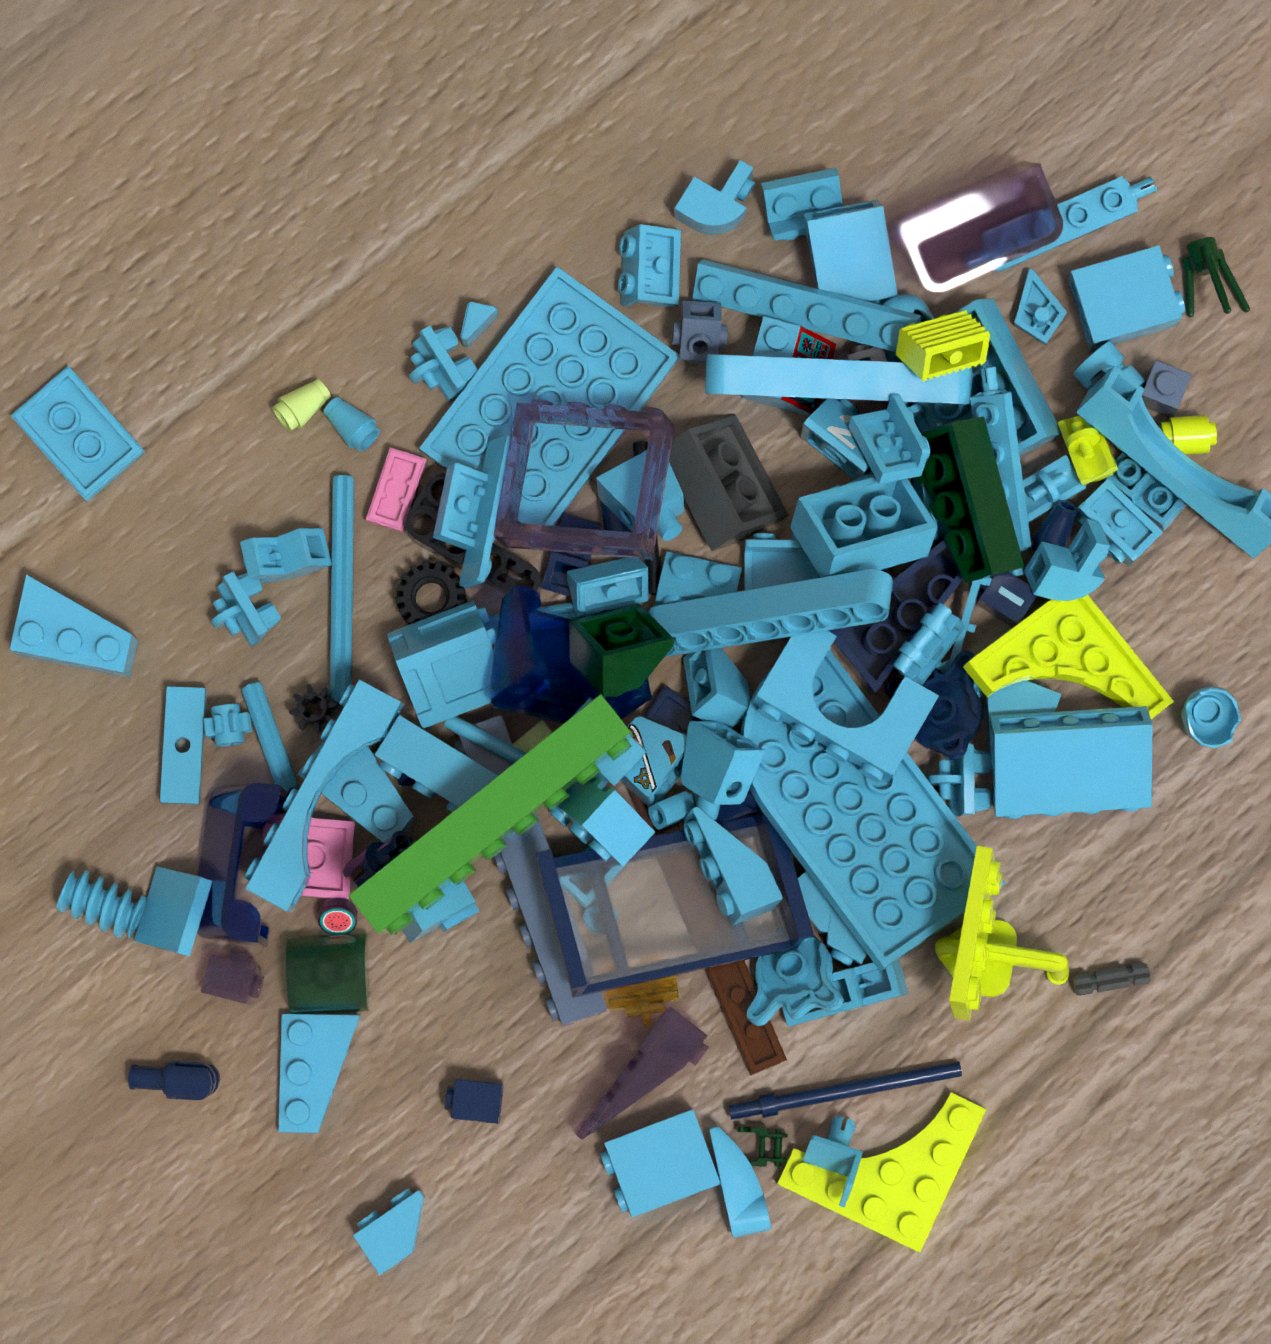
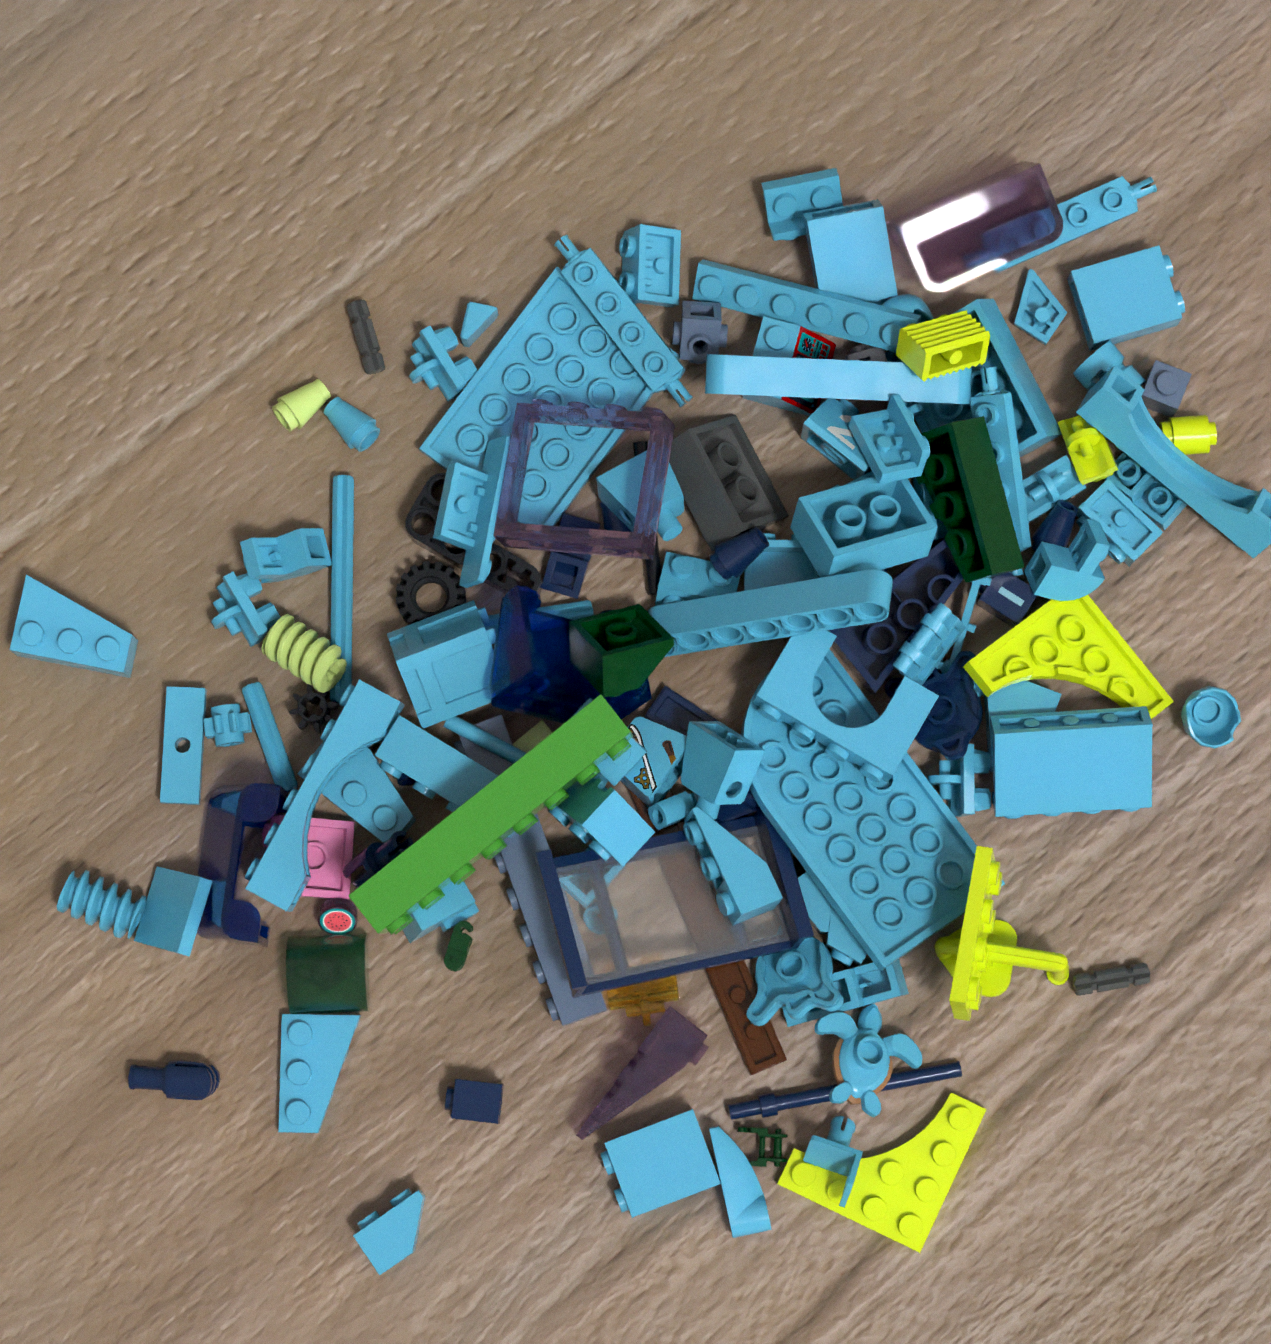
(77, 433): medium azure tile -> none
(233, 978): clear purple brick -> none
(304, 653): none -> yellowish green piece
(366, 337): none -> dark grey axle
(396, 490): bright pink plate -> none
(458, 946): none -> dark green piece
(608, 586): medium azure slope -> none
(623, 320): none -> medium azure plate
(716, 211): medium azure brick -> none
(716, 687): medium azure slope -> none
(736, 554): none -> dark blue cone
(863, 1058): none -> medium azure animal
(1208, 259): dark green plant -> none

